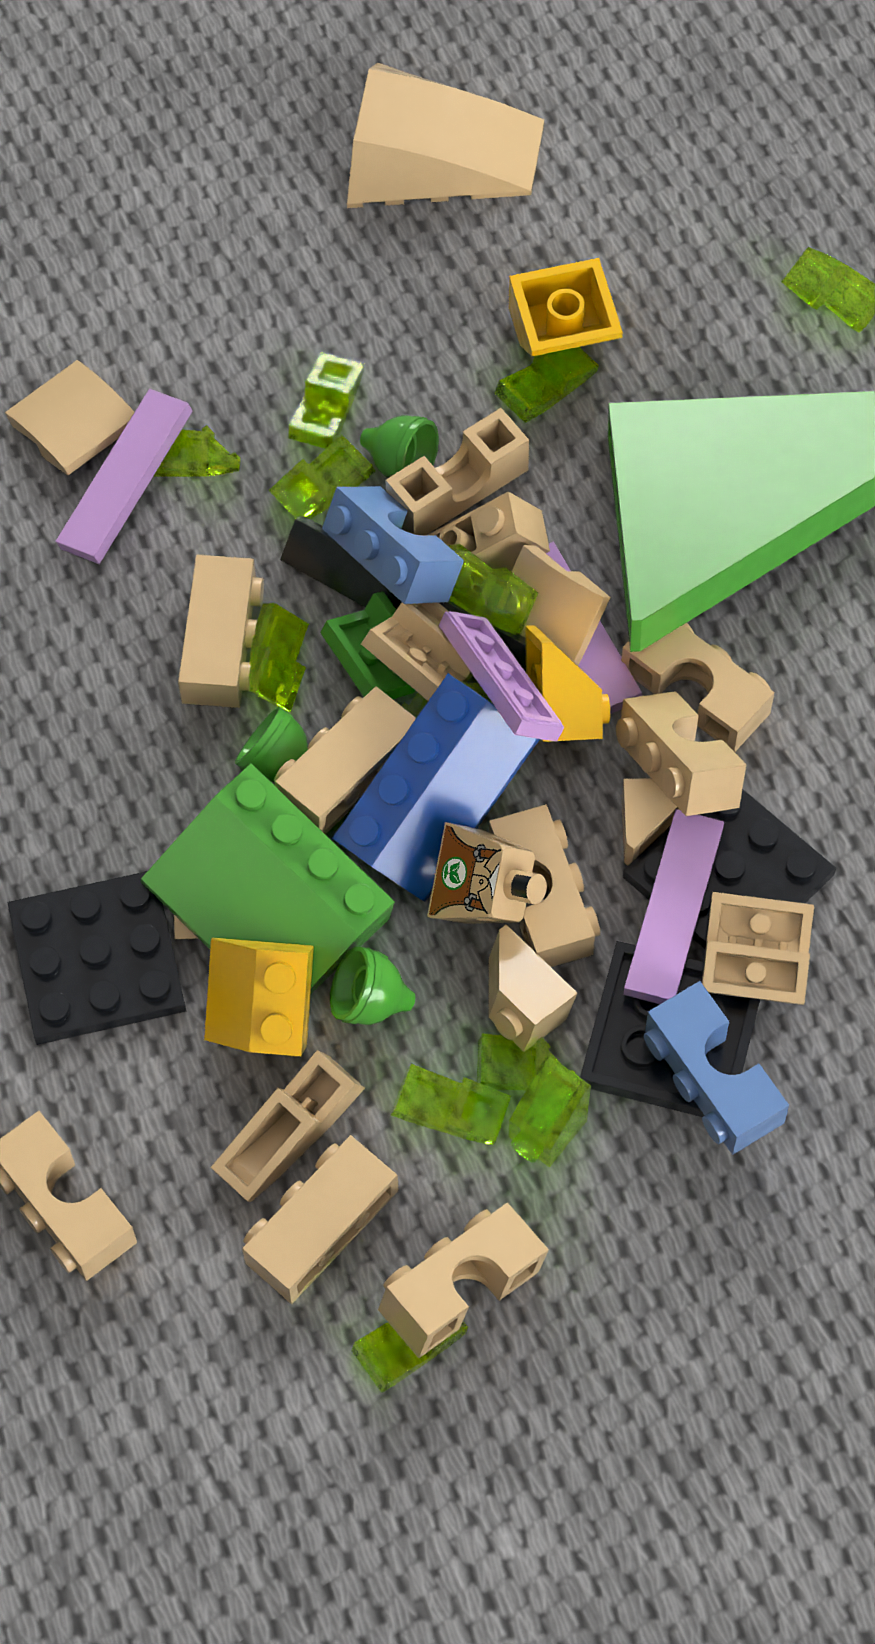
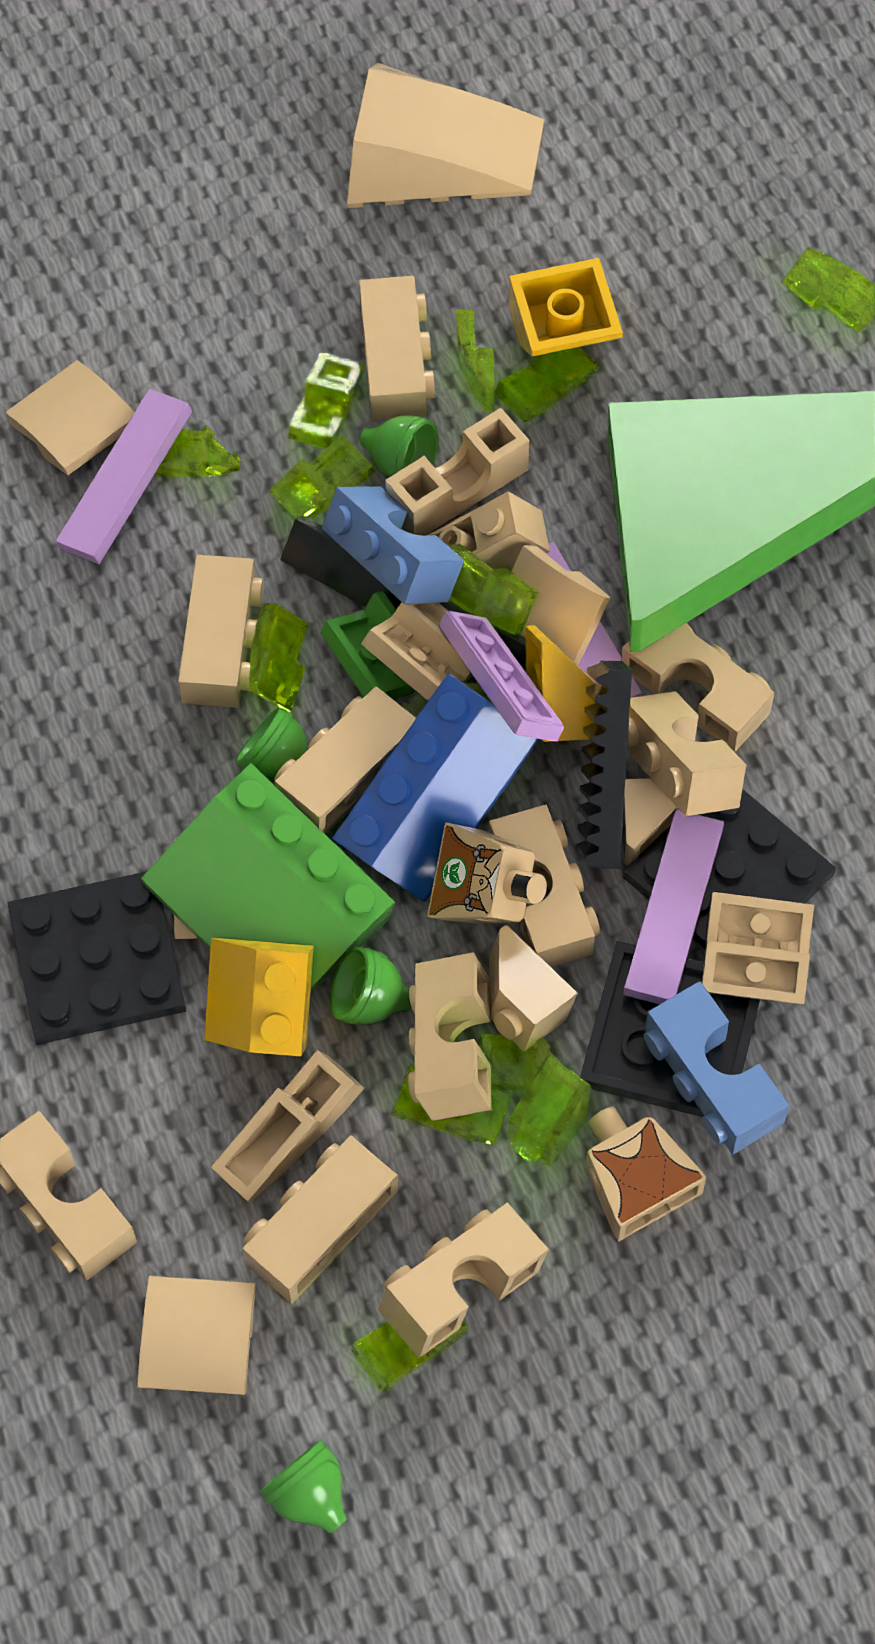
(196, 1335): none -> tan slope
(309, 1490): none -> bright green helmet
(395, 347): none -> tan brick
(447, 999): none -> tan arch
(475, 363): none -> clear neon green slope
(607, 764): none -> black gear
(638, 1172): none -> torso

